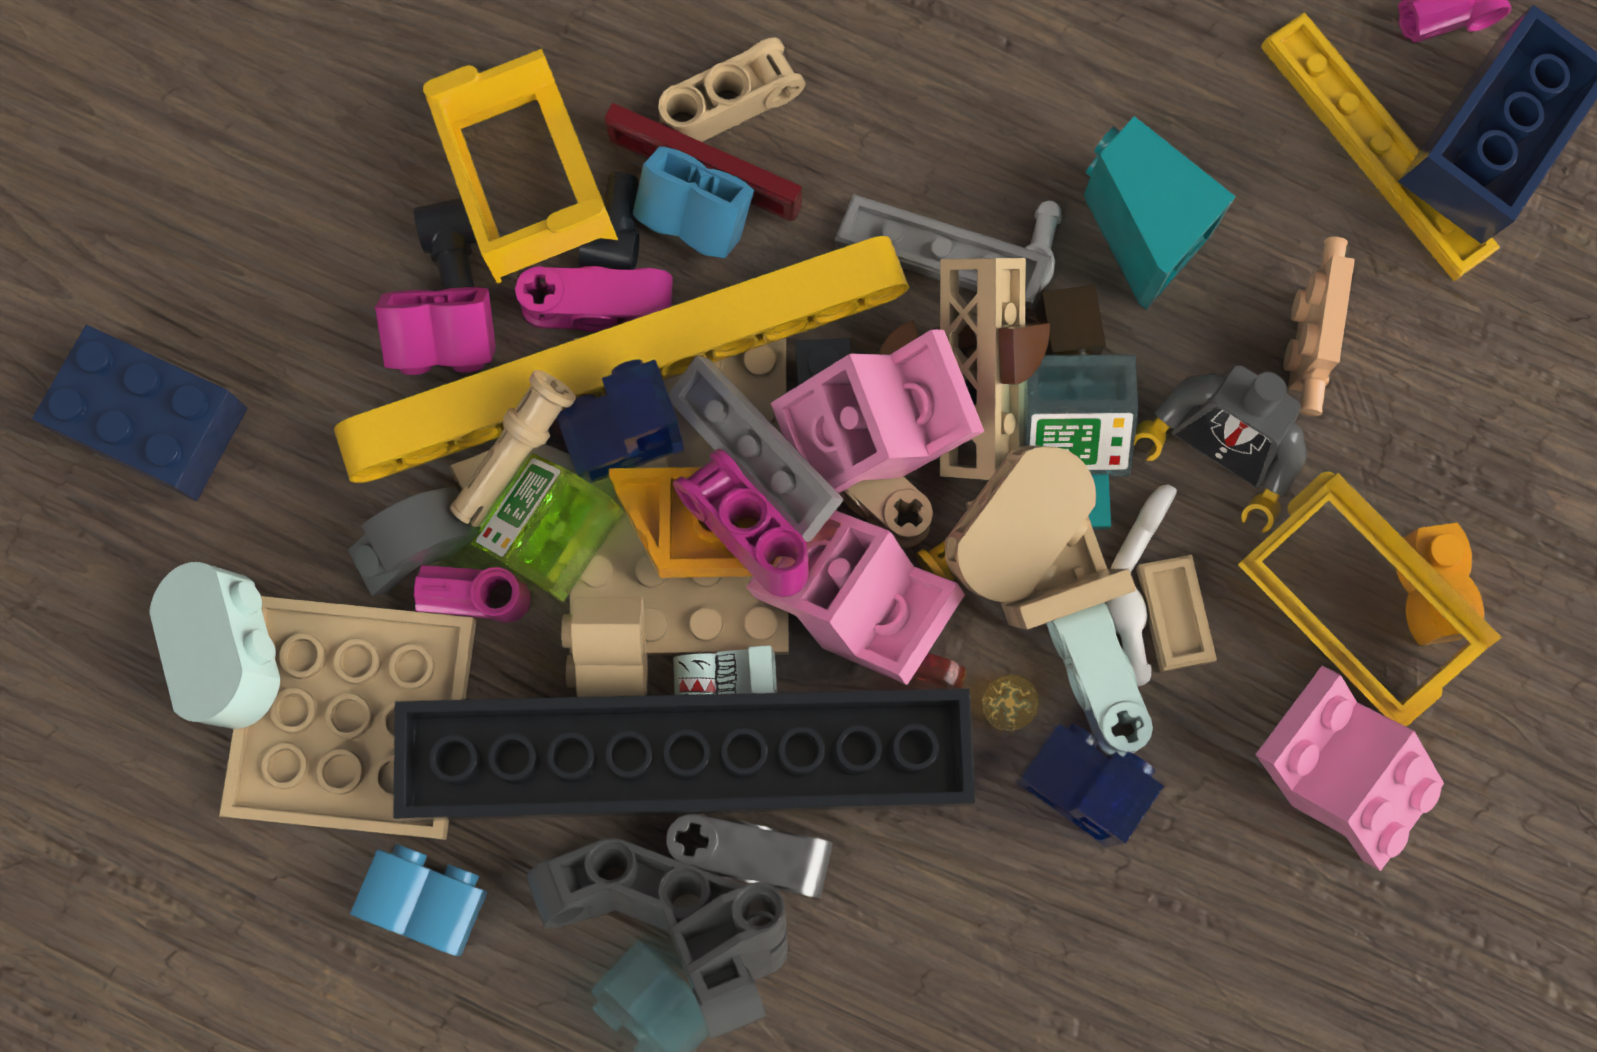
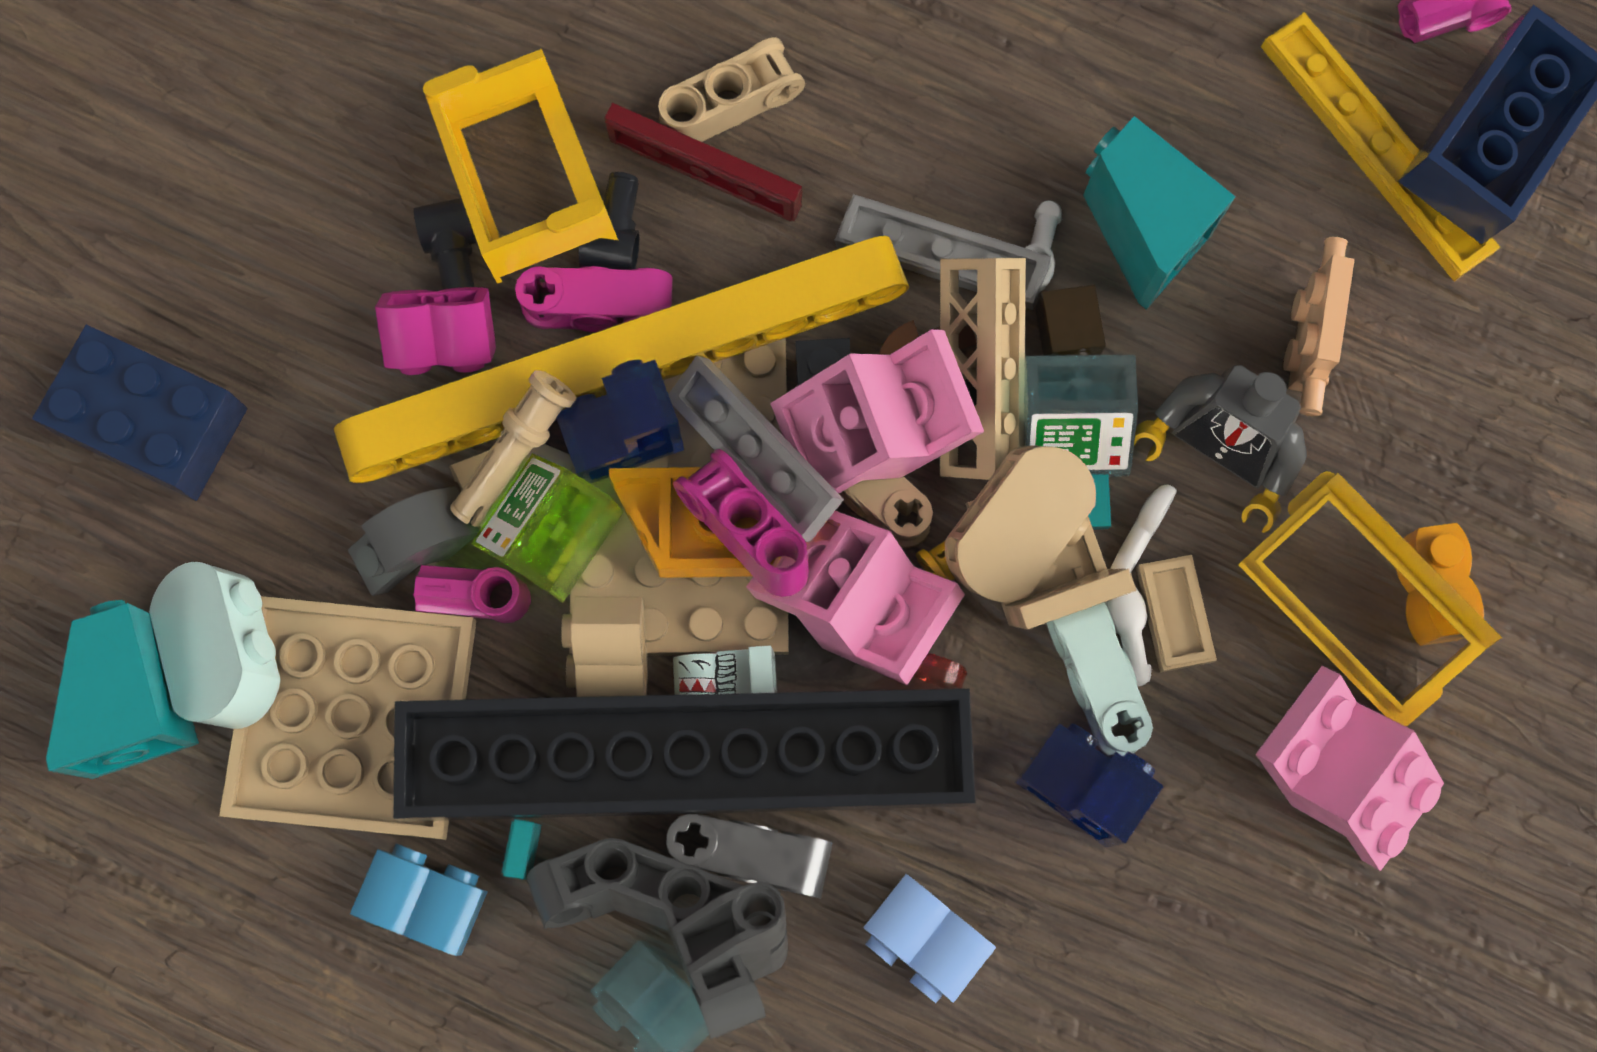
(113, 697): none -> teal slope
(521, 849): none -> teal tile
(692, 202): dark azure brick -> none
(928, 940): none -> light blue brick
(1010, 702): clear yellow tile -> none
(1022, 351): reddish brown tile -> none

